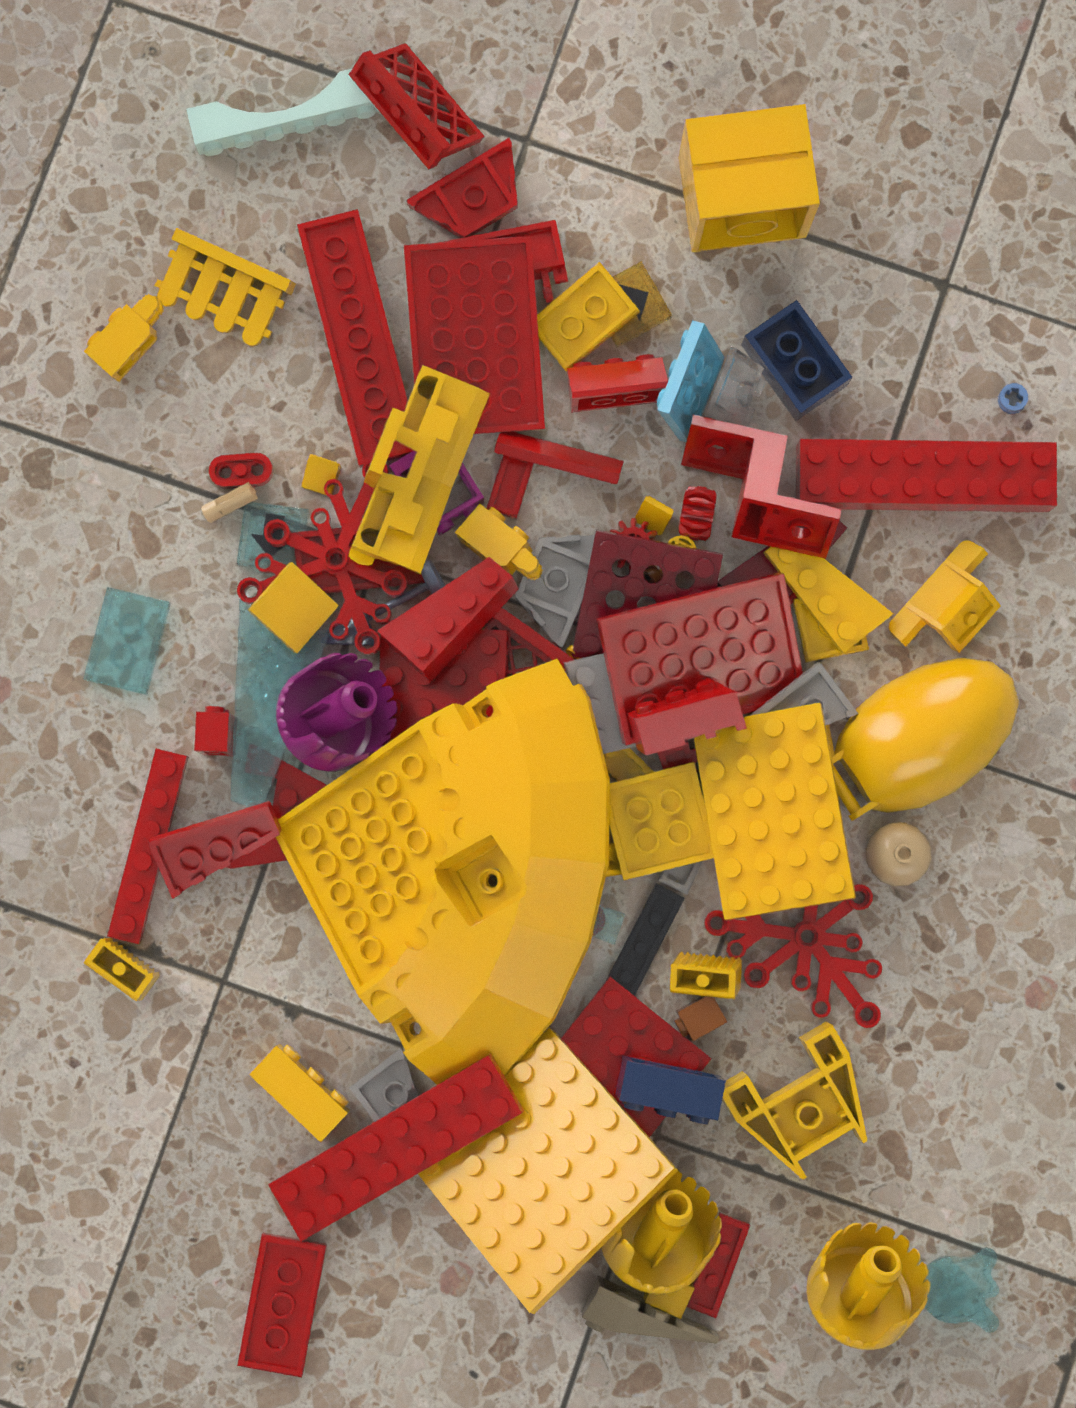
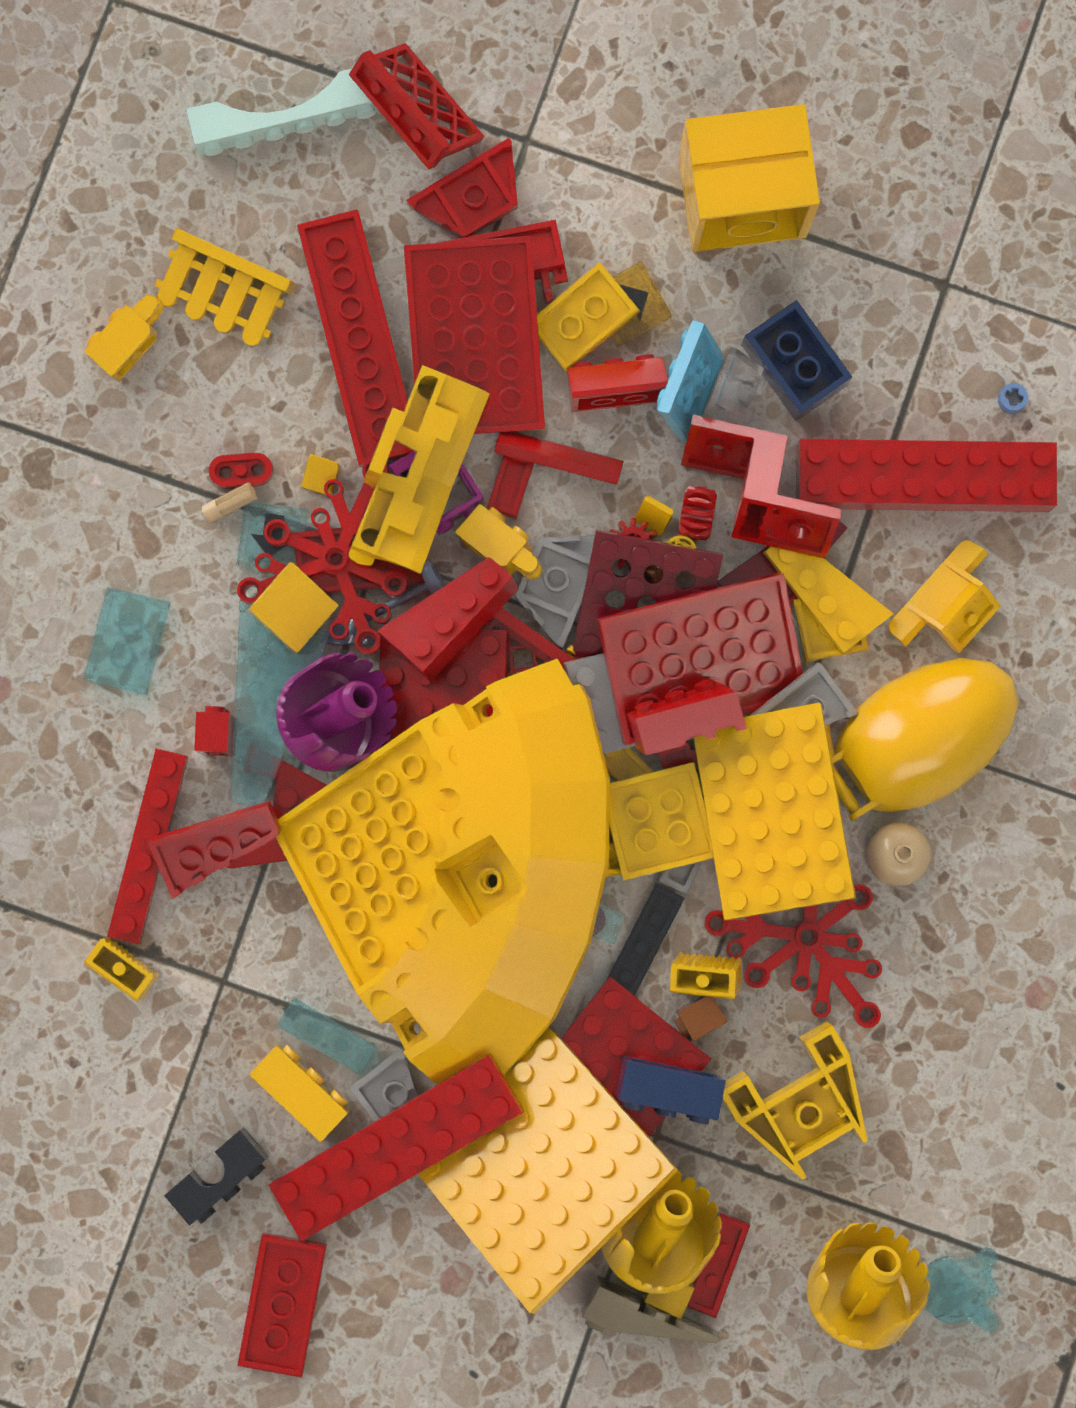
(195, 1197): none -> black arch
(327, 1036): none -> clear light blue tile

